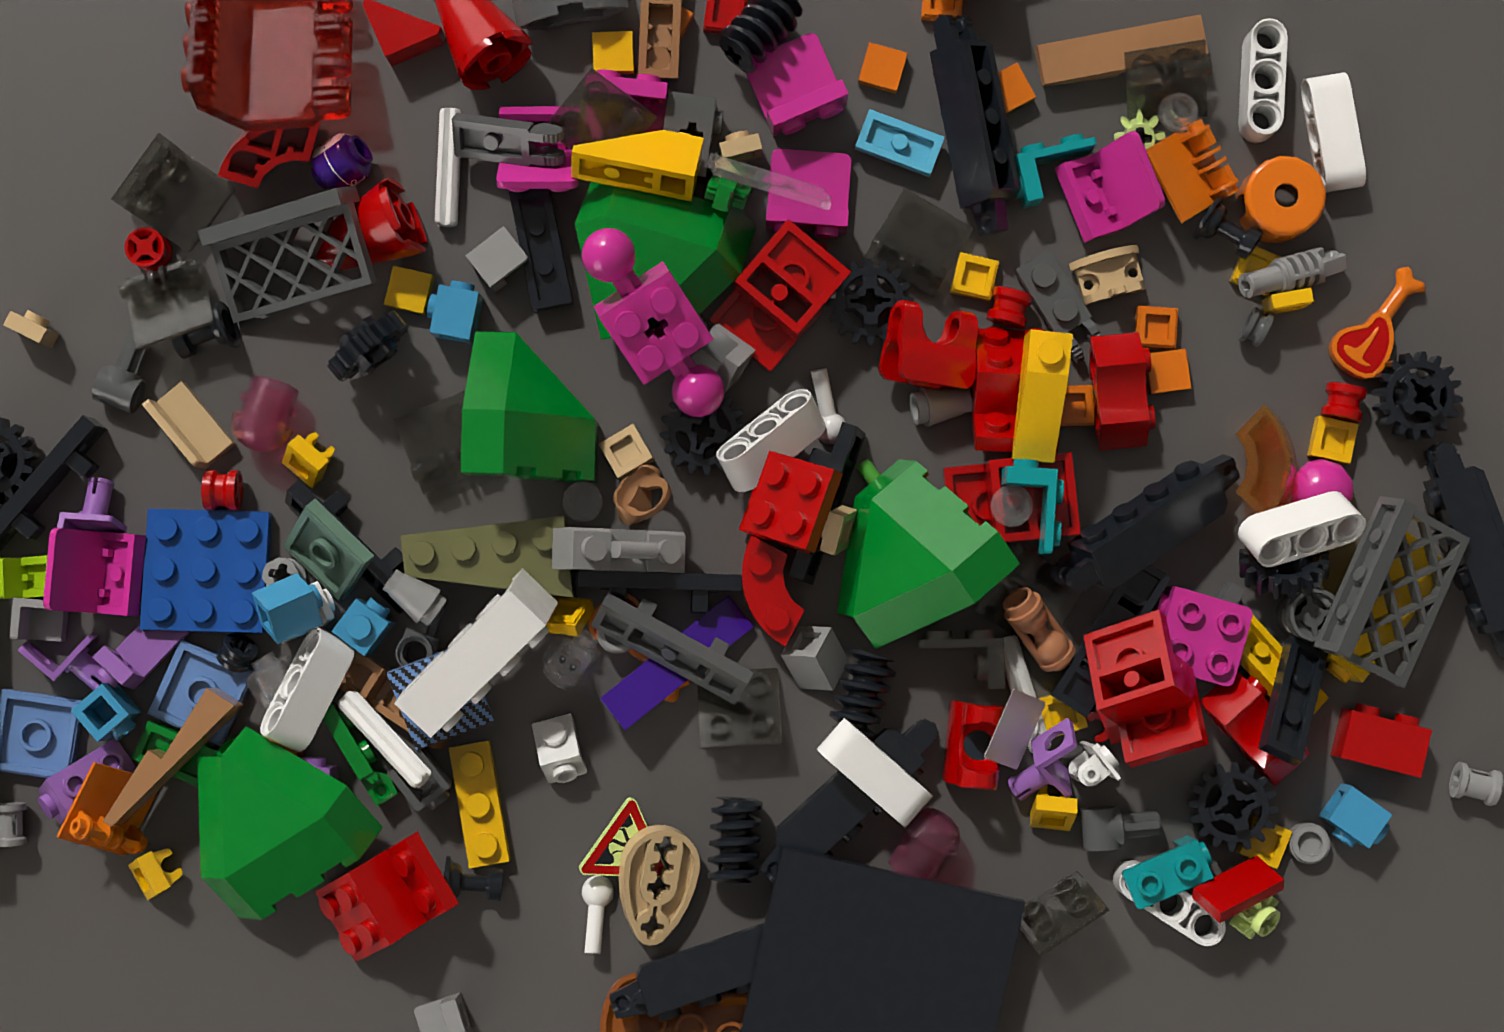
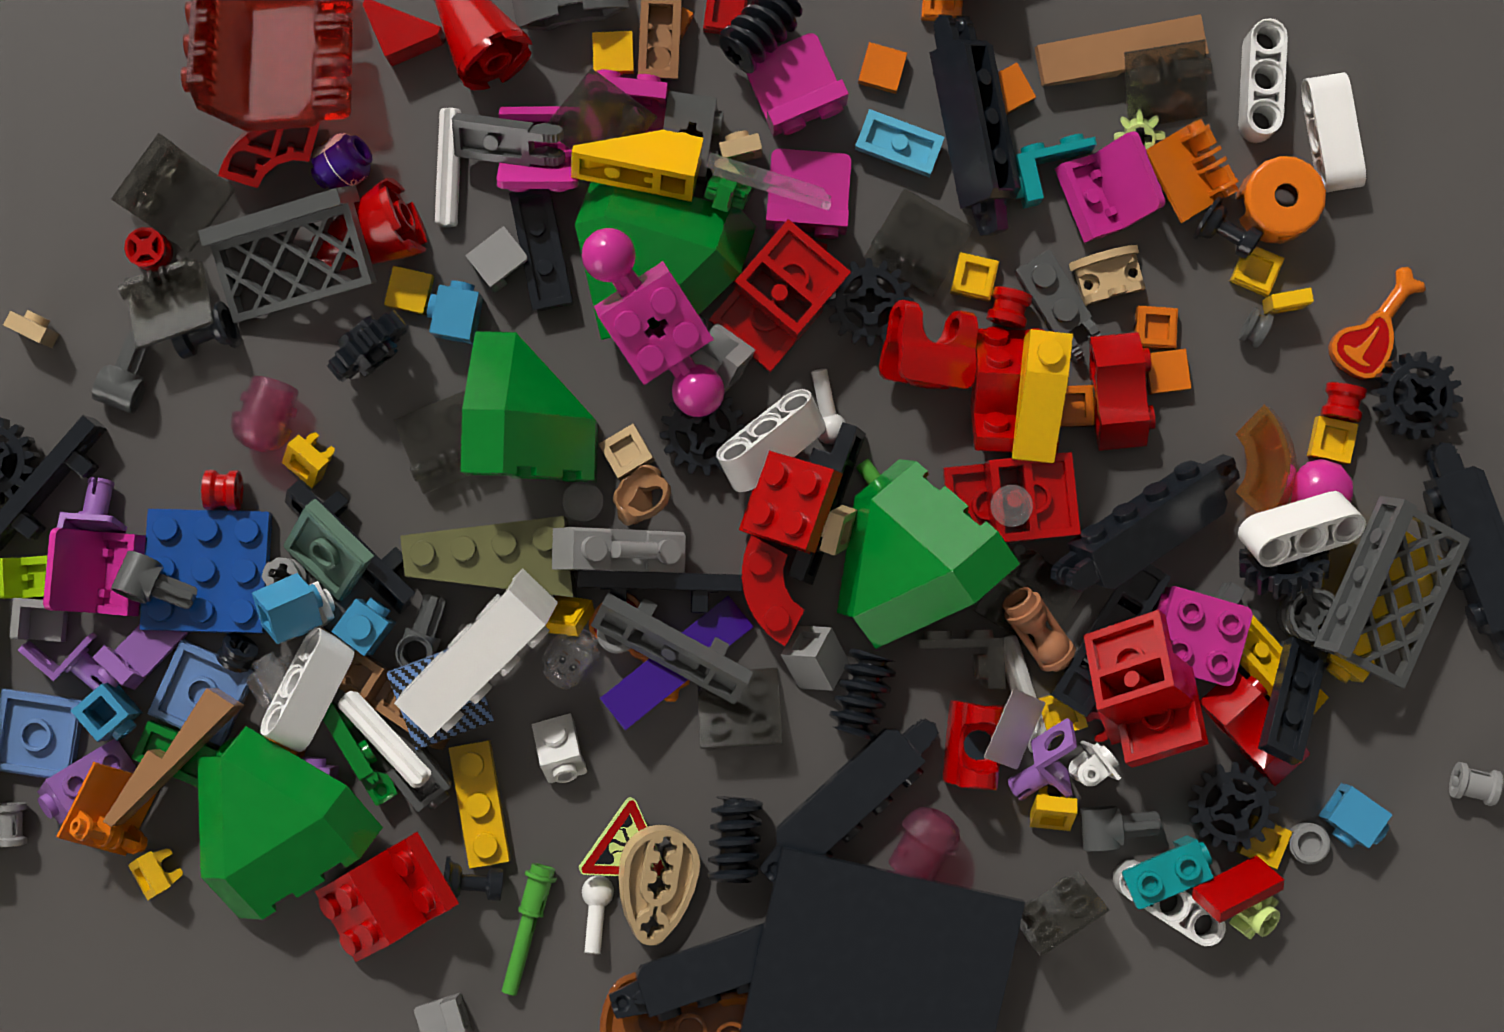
(143, 578): none -> dark grey axle
(190, 426): tan panel -> none
(415, 597): light grey cone -> none
(532, 908): none -> bright green pin
(874, 772): white beam -> none
(939, 405): light grey cone -> none
(1027, 474): teal bracket -> none
(1177, 112): clear plate -> none
(1293, 272): light grey hinge -> none
(1380, 741): red brick -> none

